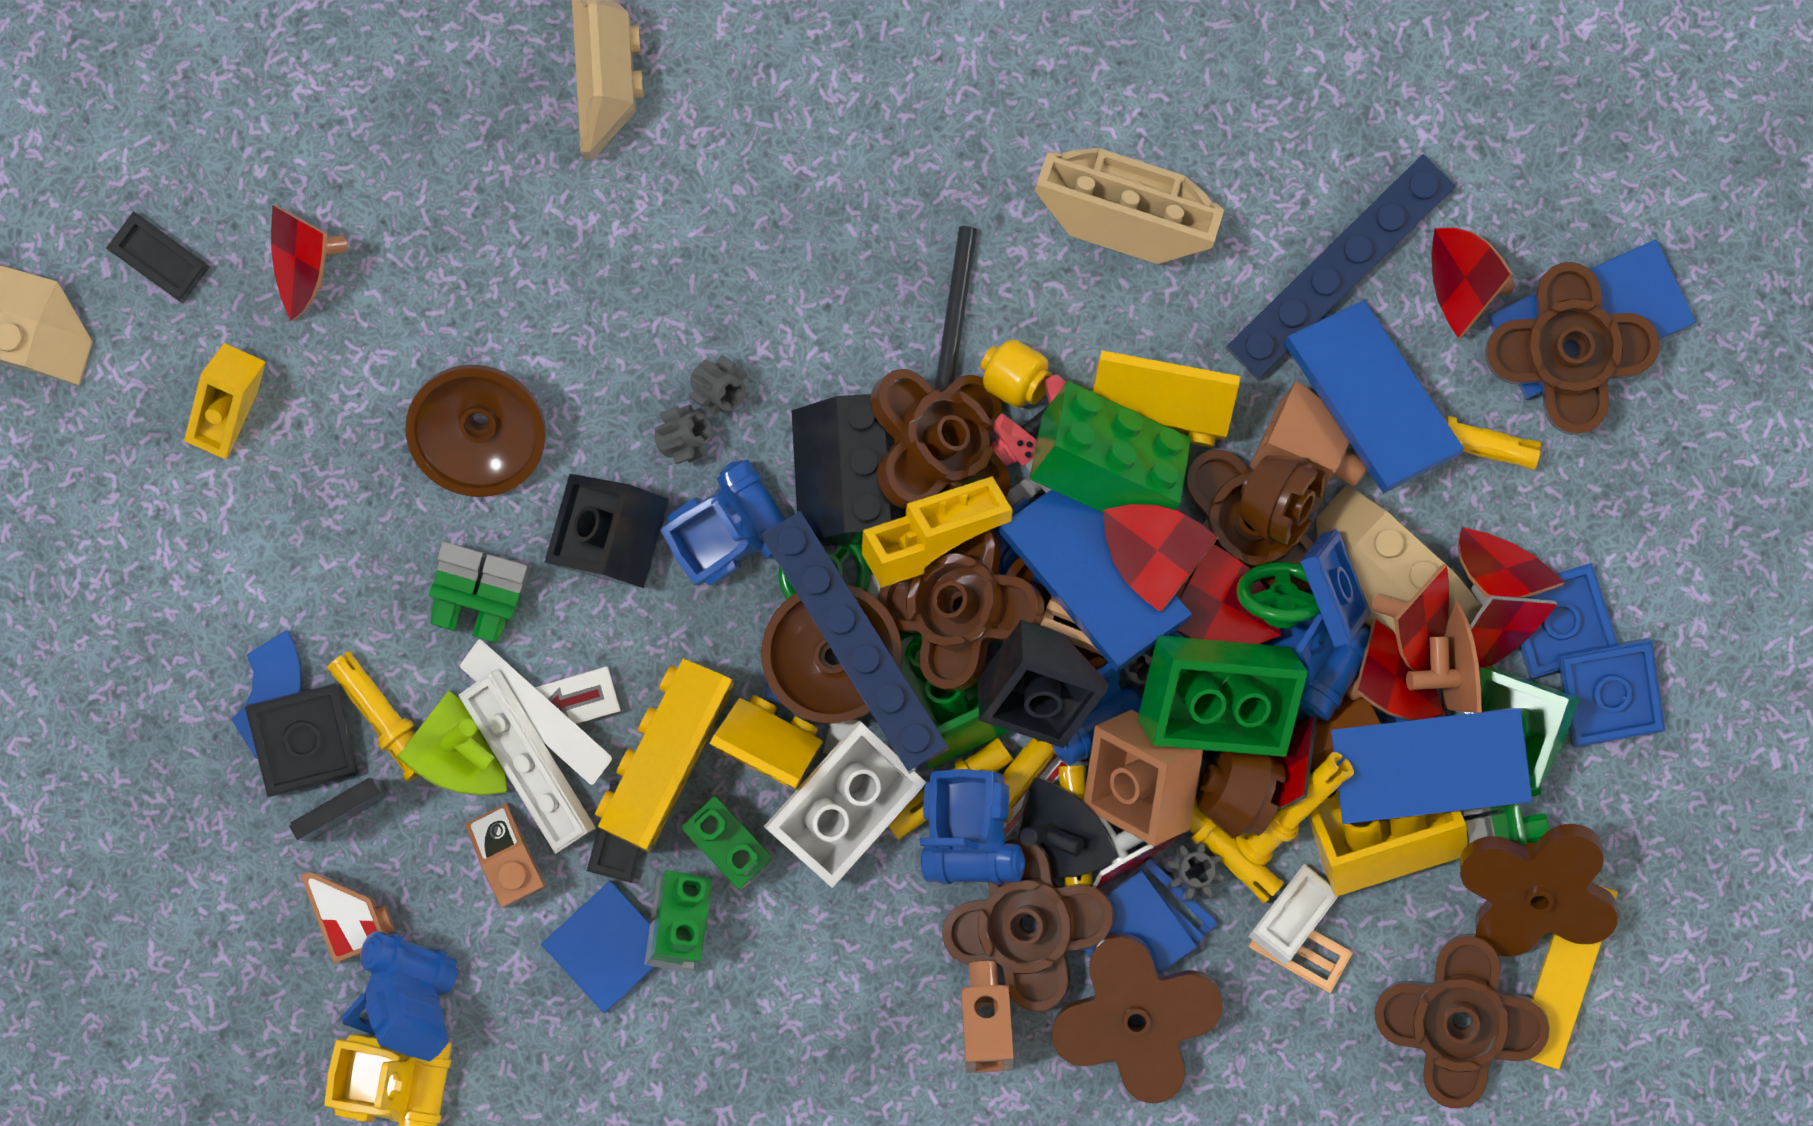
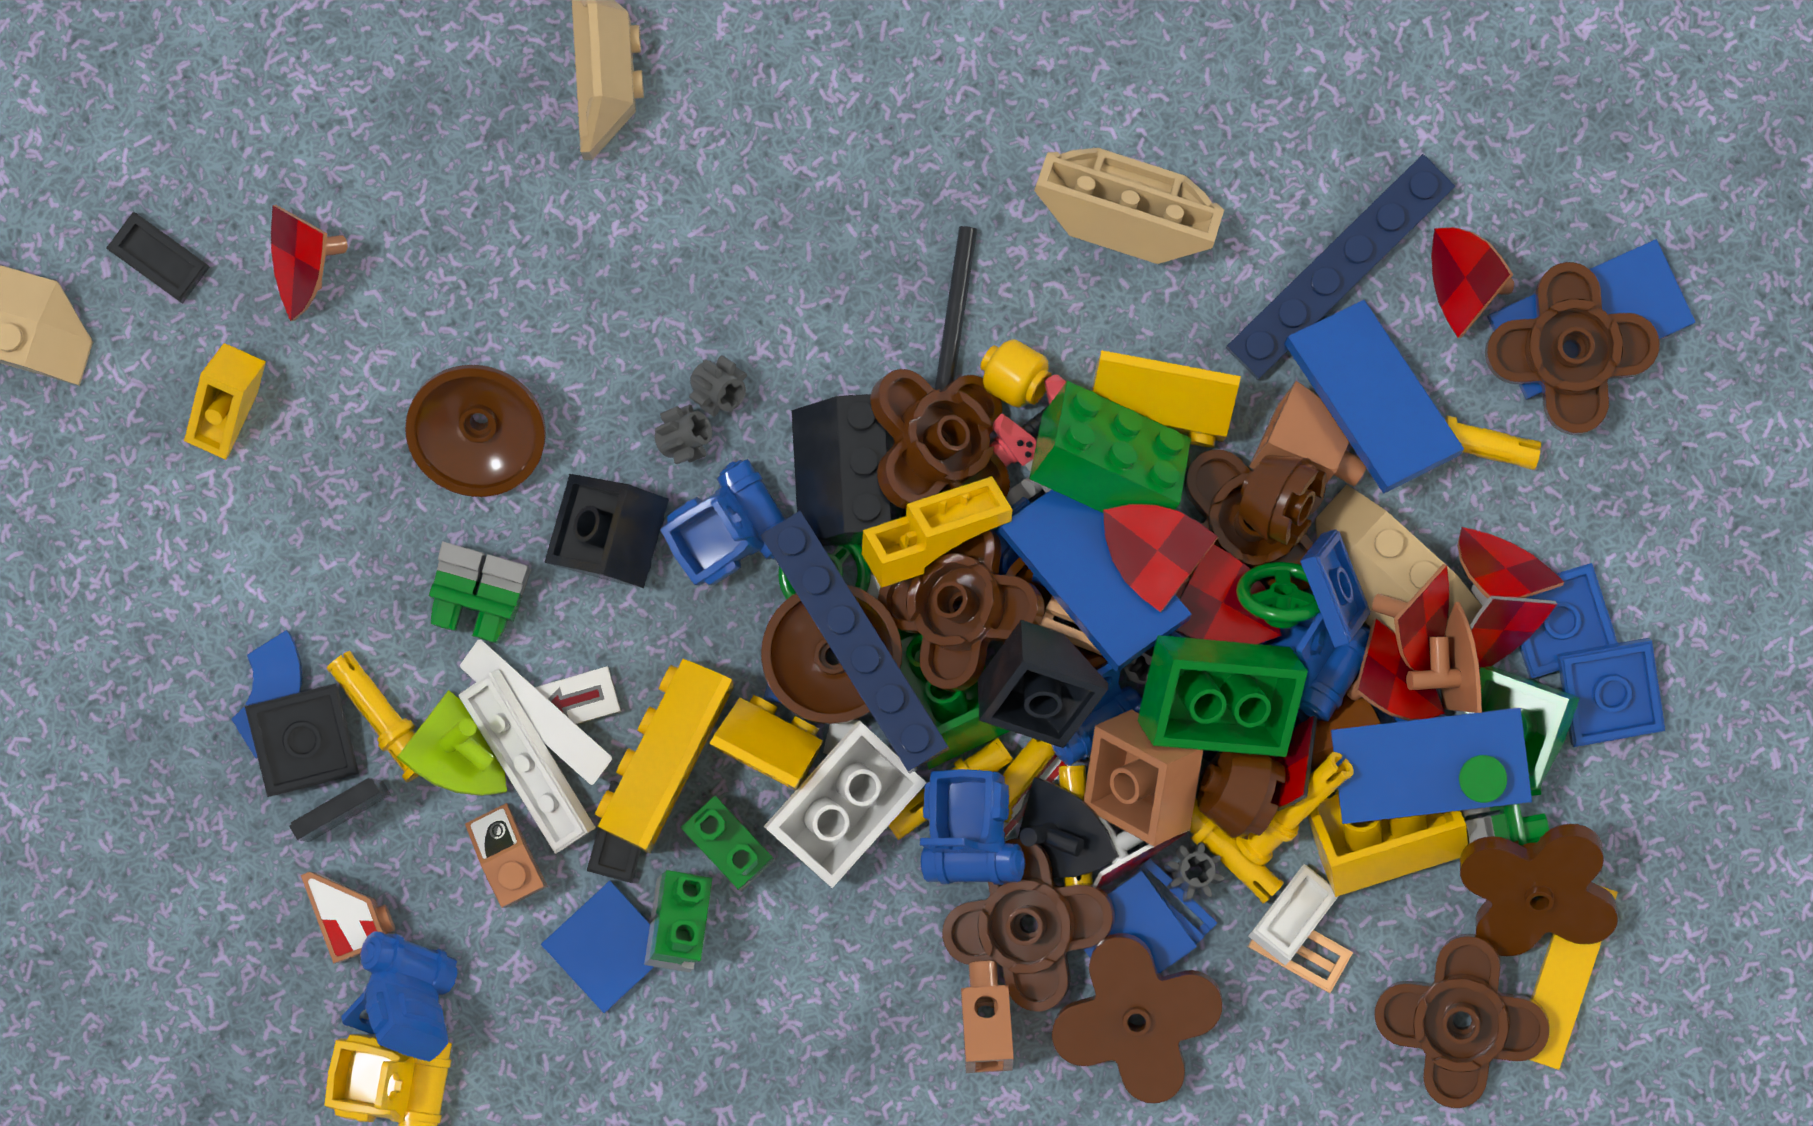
(1482, 778): none -> green tile

